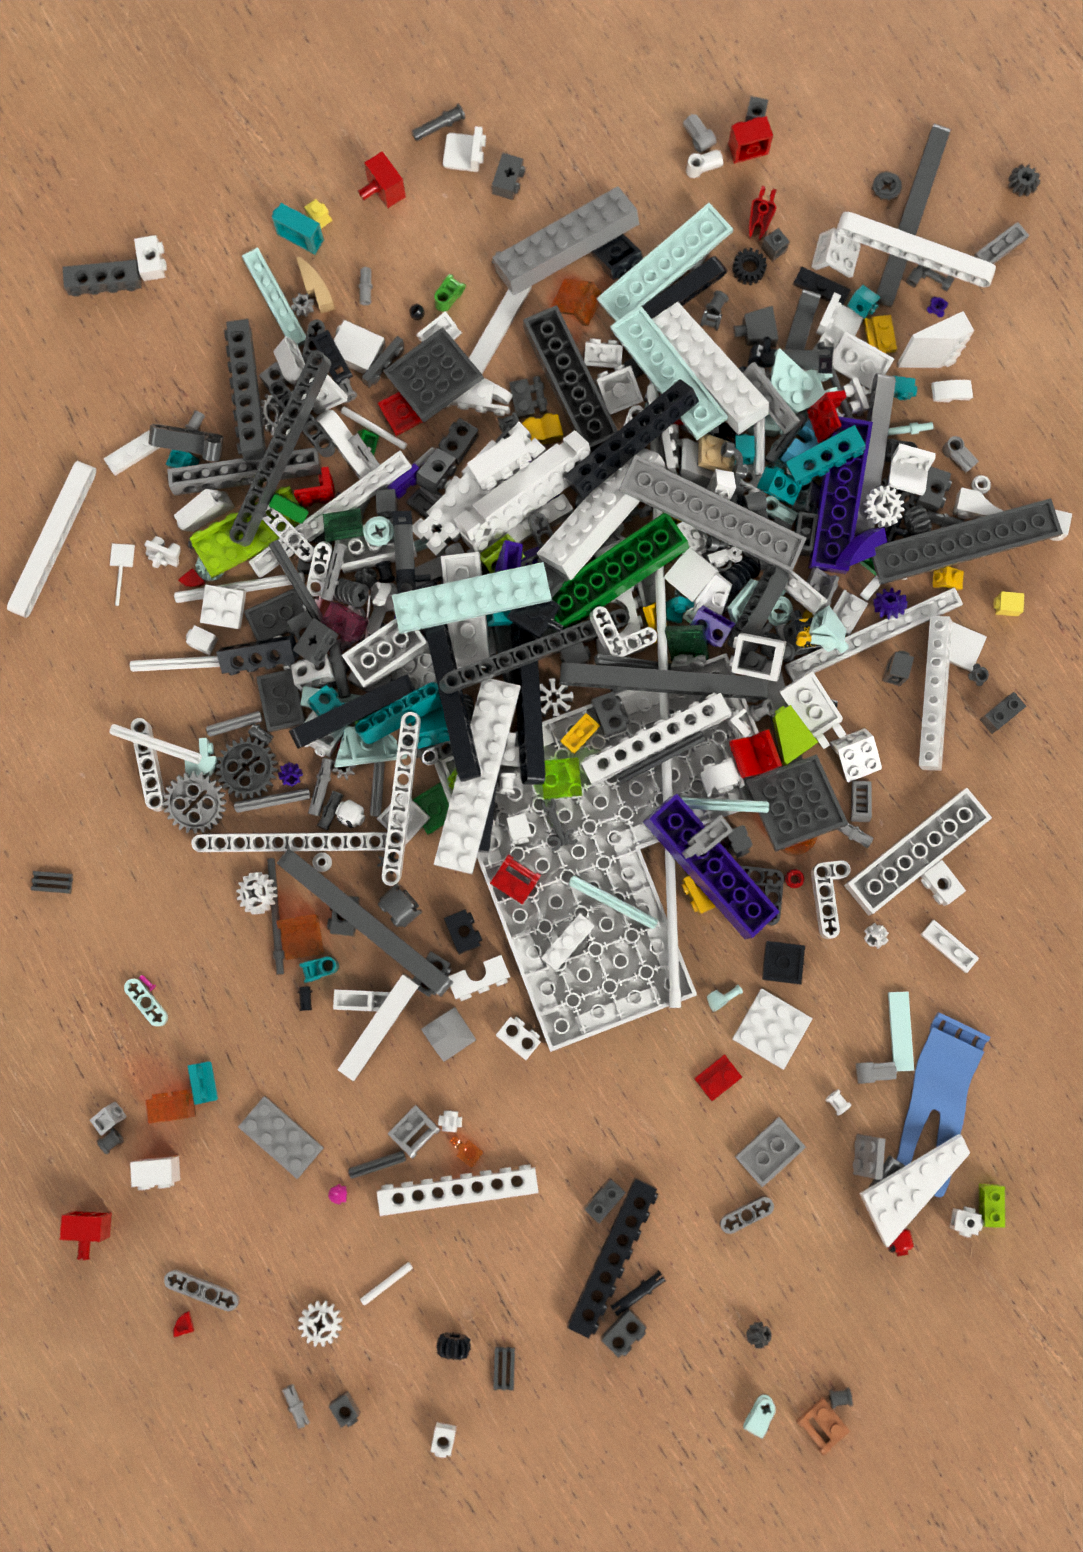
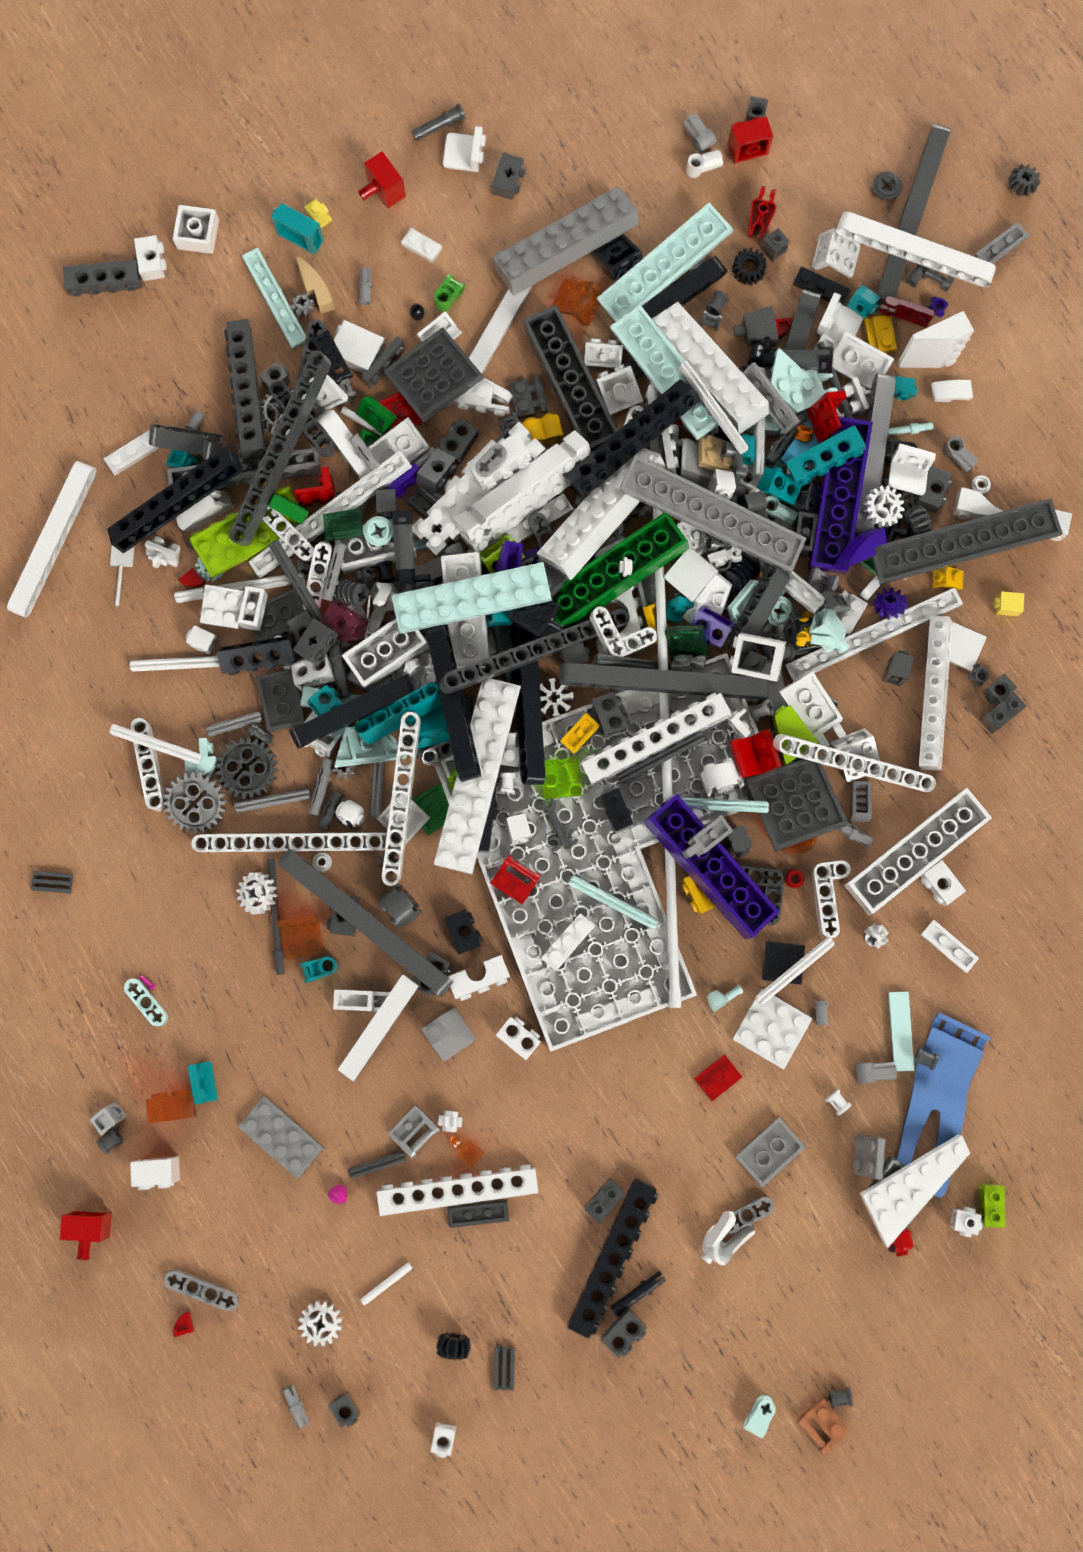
(174, 499): none -> black brick
(195, 229): none -> white brick
(252, 608): none -> white brick
(289, 360): white beam -> none
(290, 774): dark purple gear -> none
(305, 998): black pin -> none
(375, 414): none -> green slope
(401, 438): none -> white tile
(412, 666): none -> white plate
(421, 245): none -> white plate
(478, 1214): none -> dark grey tile
(494, 463): none -> light grey beam
(616, 811): none -> black brick
(625, 567): none -> white plate
(713, 407): none -> white axle
(715, 1249): none -> white piece
(759, 1335): dark grey gear -> none
(783, 326): none -> red tile
(795, 970): none -> white axle
(804, 433): none -> orange bush
(821, 1012): none -> light grey pin
(835, 601): none -> dark grey plate
(863, 763): none -> white beam
(907, 311): none -> dark red hinge
(926, 1058): none -> dark grey bush
(943, 520): dark grey pin -> none
(1004, 684): none -> dark grey brick

